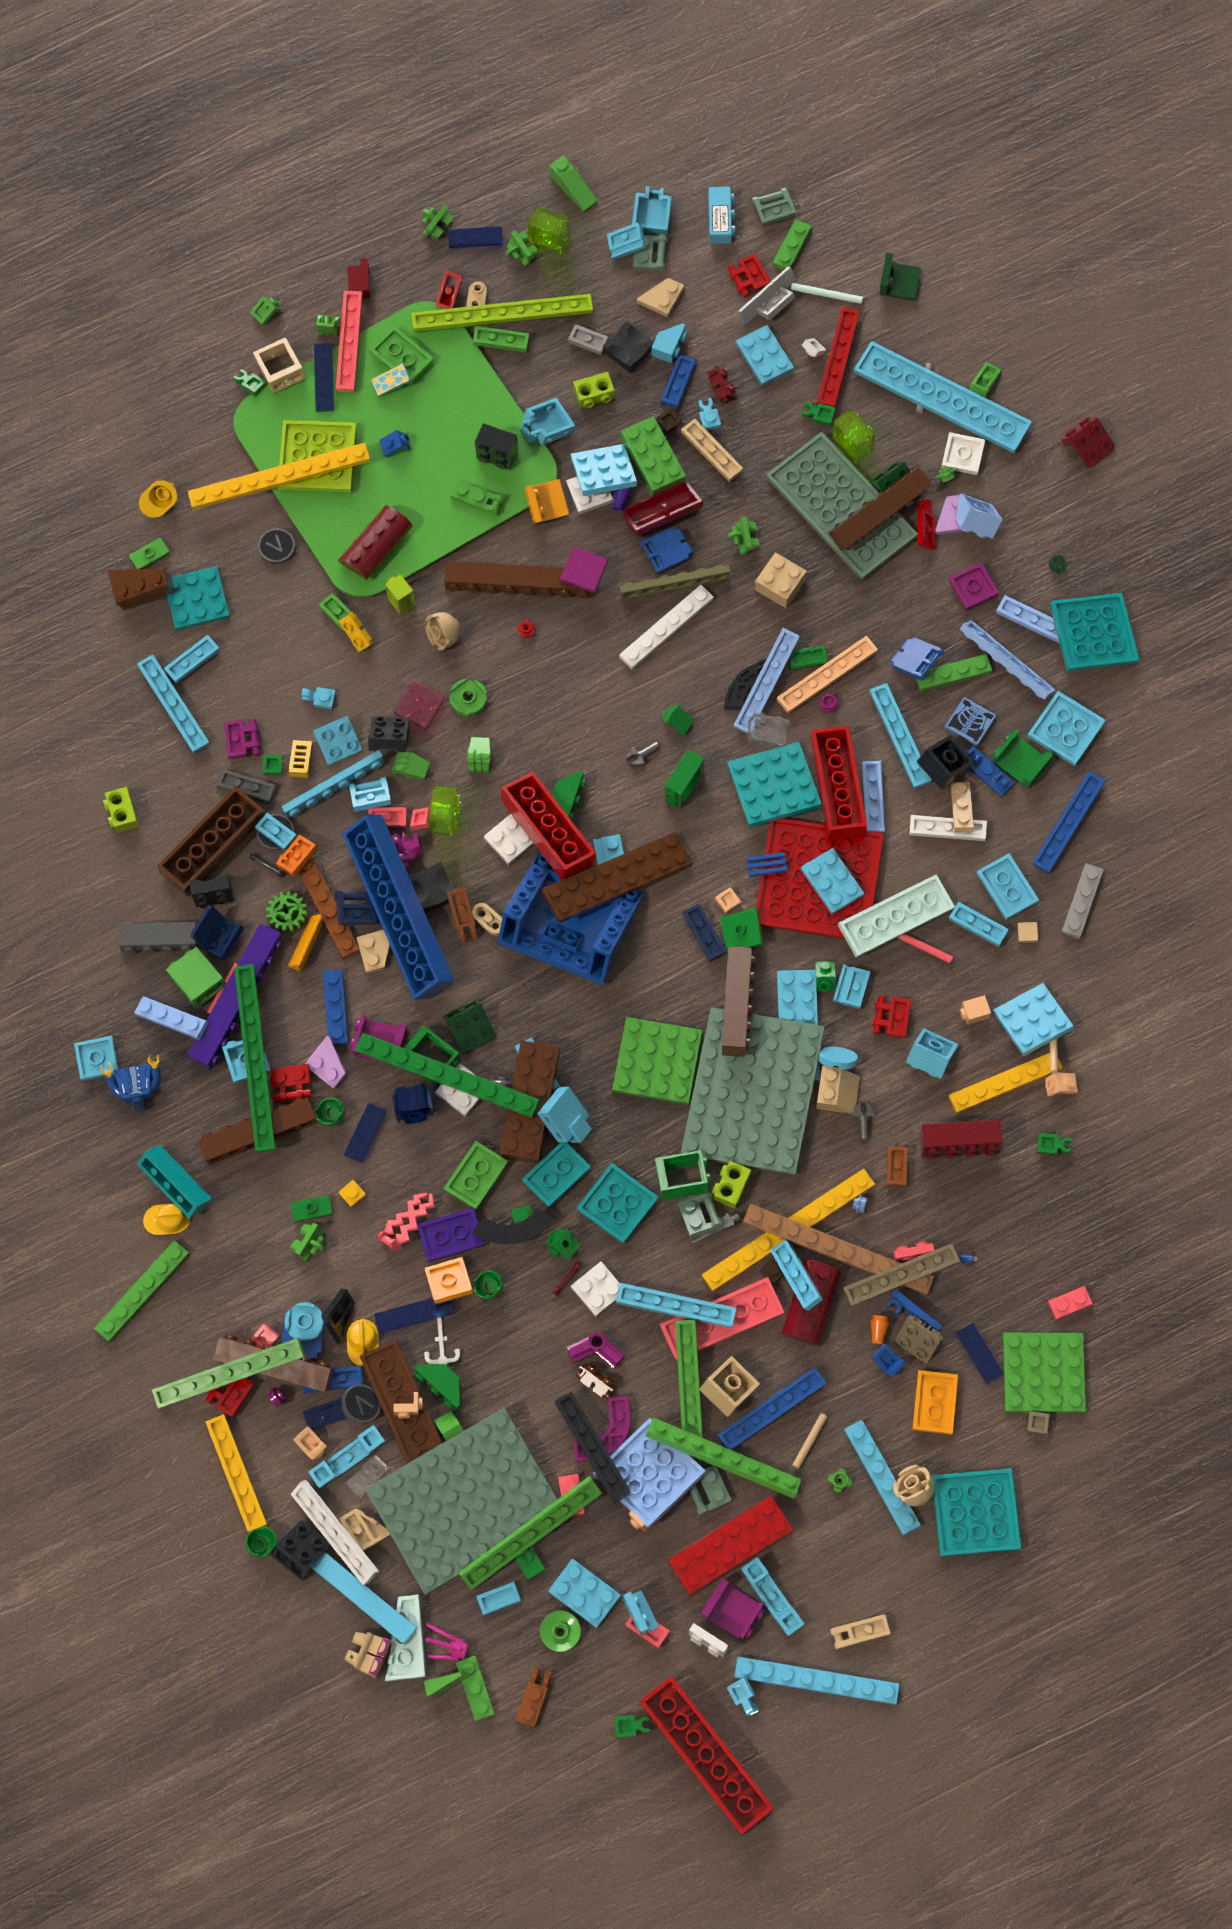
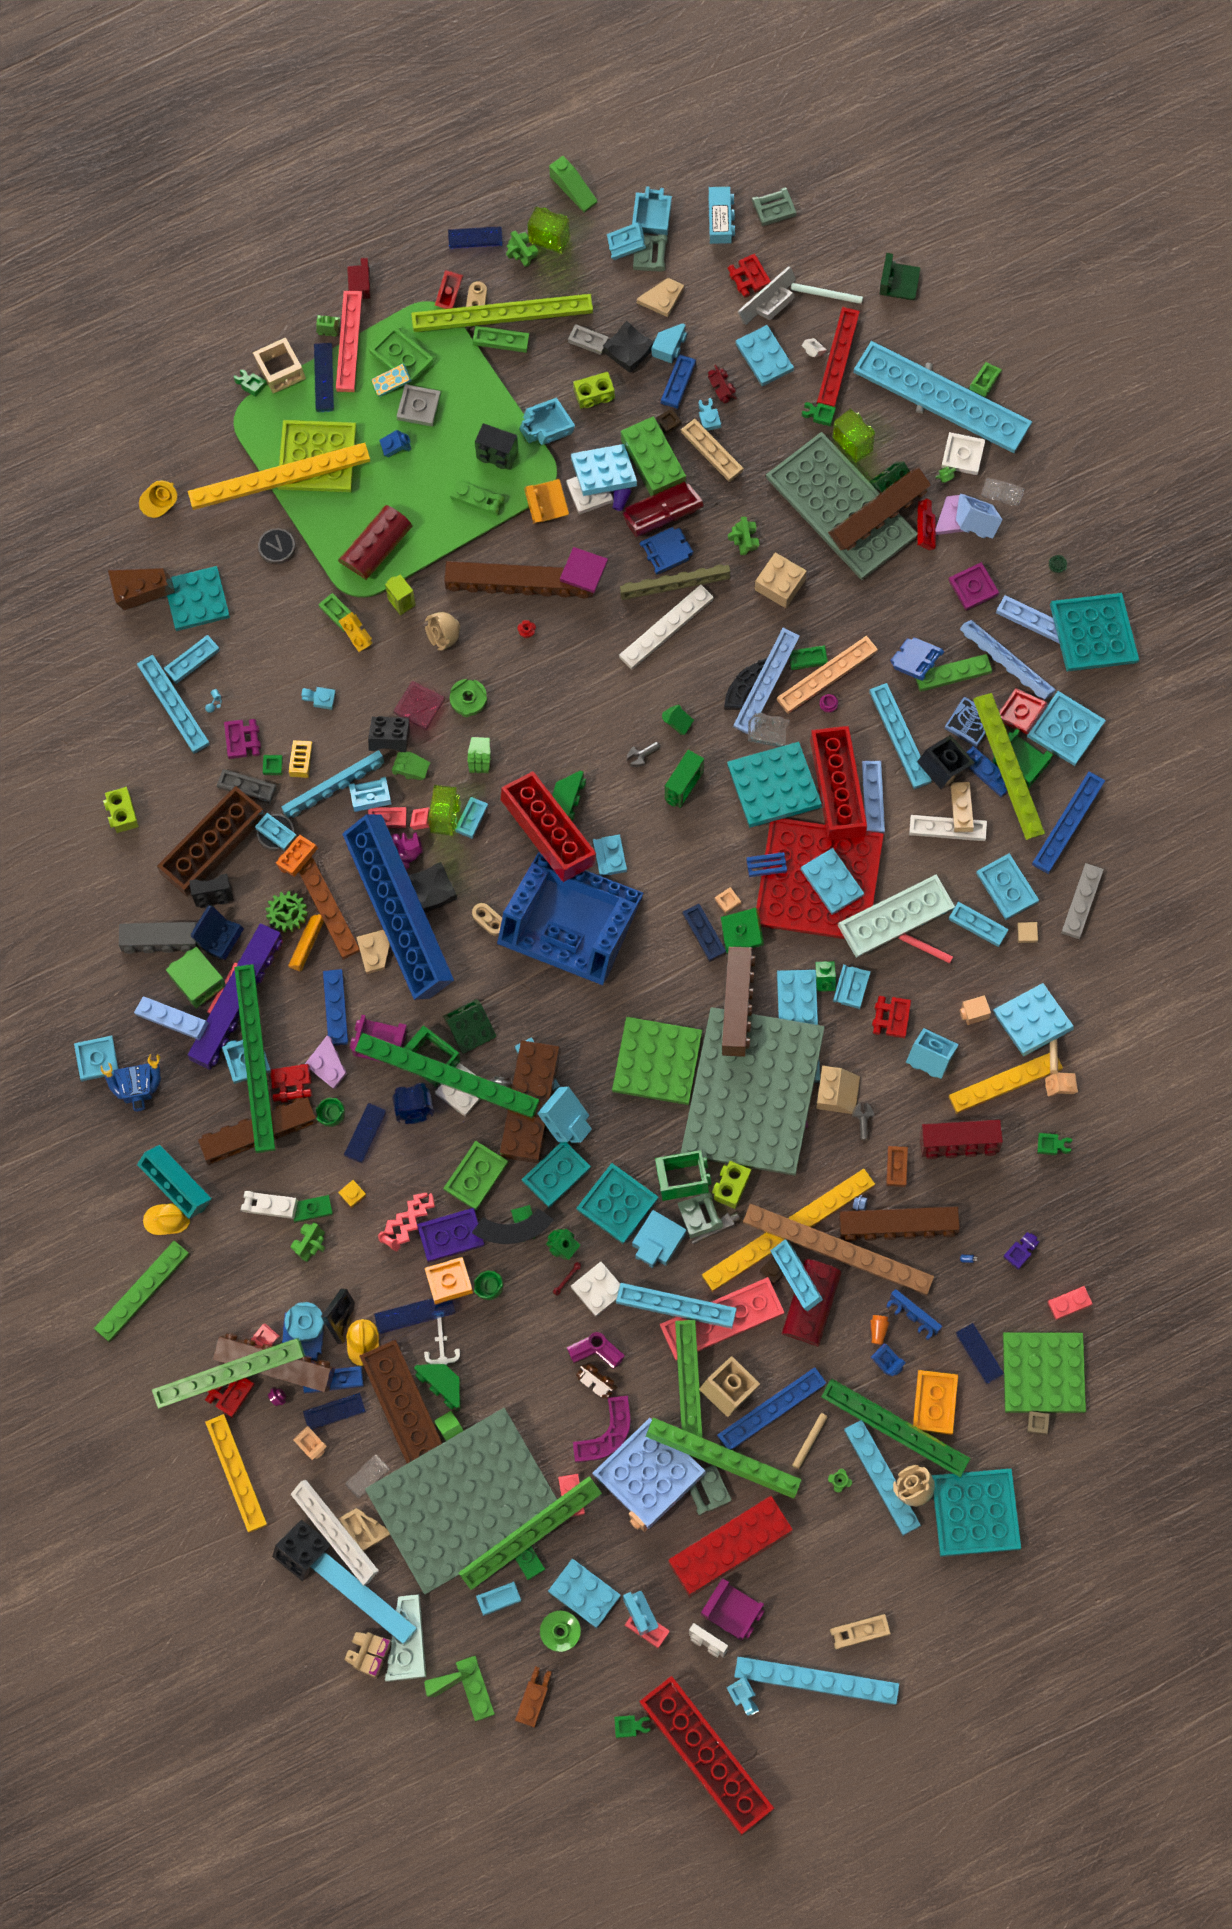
(149, 554): bright green plate -> none
(210, 707): none -> medium azure piece
(253, 856): black hinge -> none
(260, 1542): green hair -> none
(265, 309): bright green bracket -> none
(269, 1205): none -> white plate
(337, 740): medium azure hinge -> none
(347, 1457): medium azure slope -> none
(355, 913): dark blue plate -> none
(360, 1404): black tile -> none
(405, 1410): light nougat bracket -> none
(418, 405): none -> light grey plate
(442, 216): bright green hips -> none
(456, 1648): dark pink plant -> none
(461, 912): dark orange hinge -> none
(471, 817): none -> medium azure plate
(508, 839): white plate -> none
(592, 1447): black plate -> none
(616, 877): reddish brown plate -> none
(658, 1239): none -> medium azure piece
(772, 1596): medium azure slope -> none
(792, 245): bright green plate -> none
(838, 1057): medium azure tile -> none
(896, 1428): none -> green plate
(899, 1223): none -> reddish brown brick
(901, 1275): dark tan plate -> none
(904, 1253): coral plate -> none
(918, 1339): dark tan hinge -> none
(1002, 491): none -> clear slope
(1008, 766): none -> lime plate
(1019, 1254): none -> dark purple plate
(1022, 711): none -> plate
(1089, 440): dark red bracket -> none

